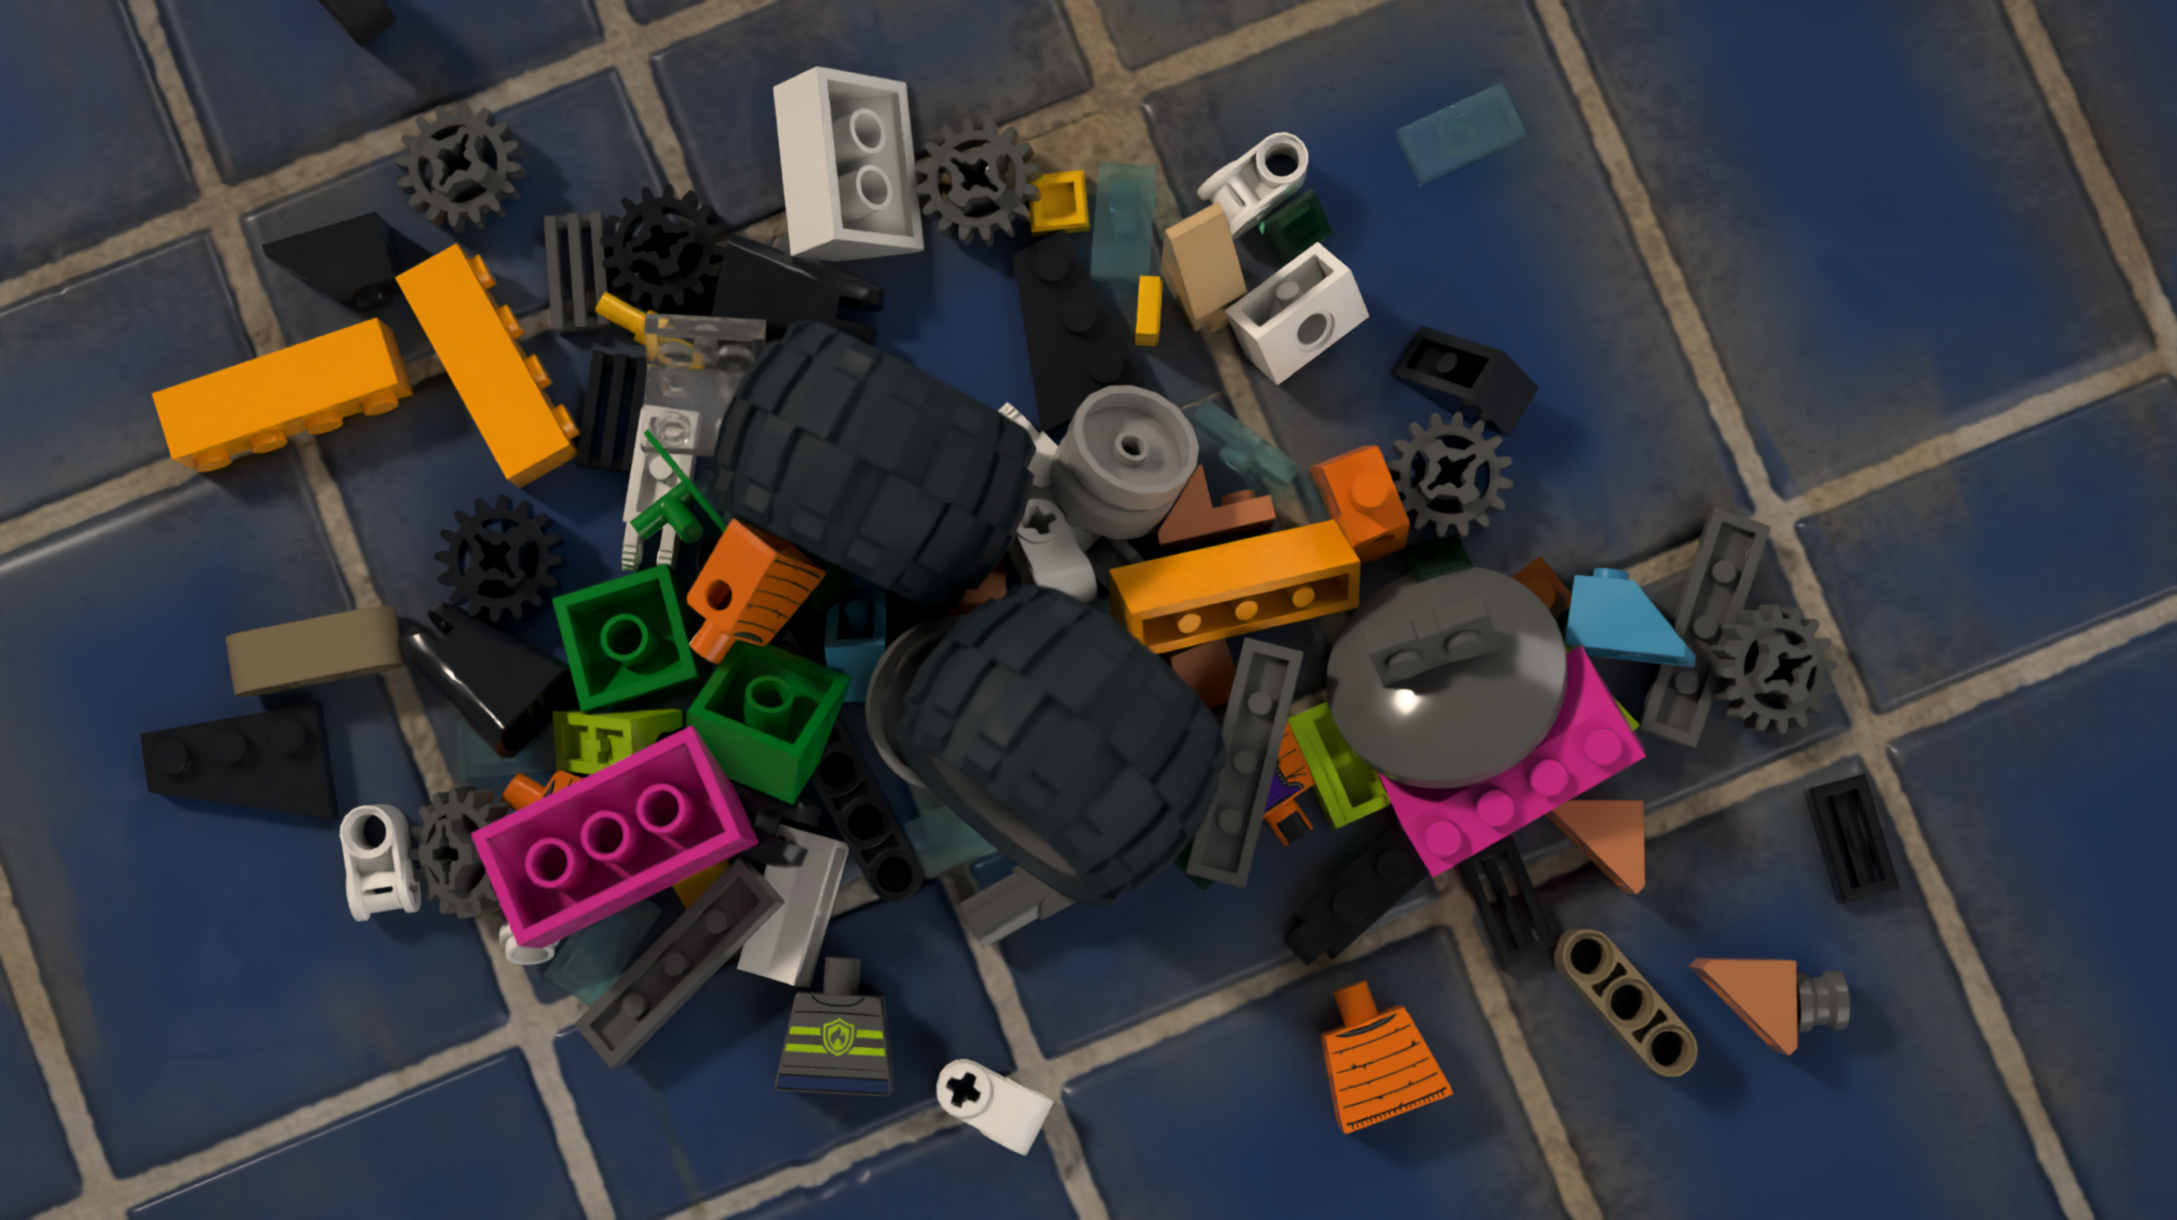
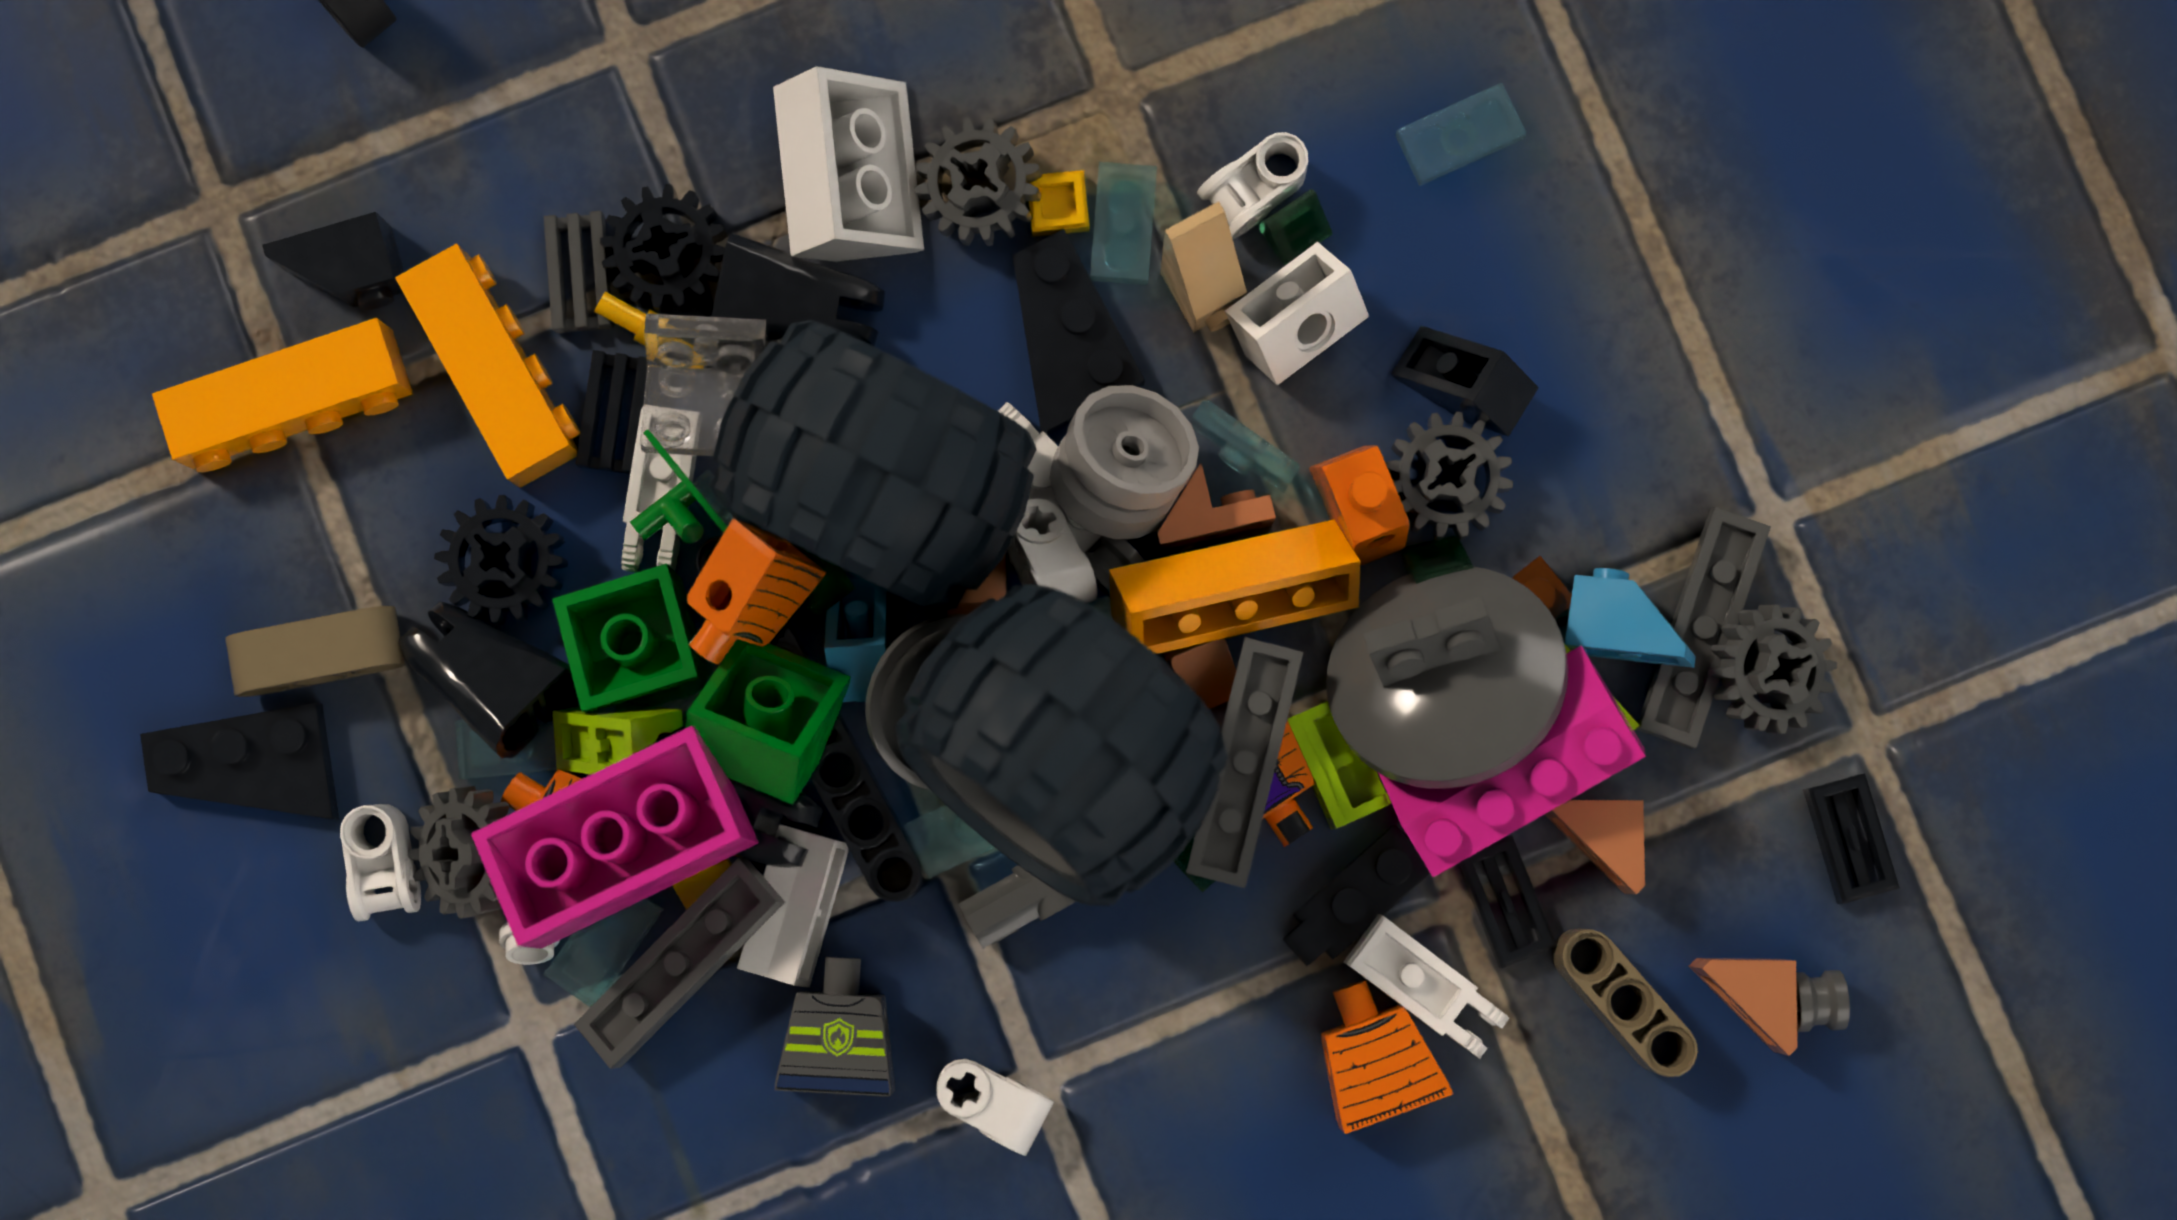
(442, 154): dark grey gear -> none
(1149, 310): yellow tile -> none
(1421, 982): none -> white hinge

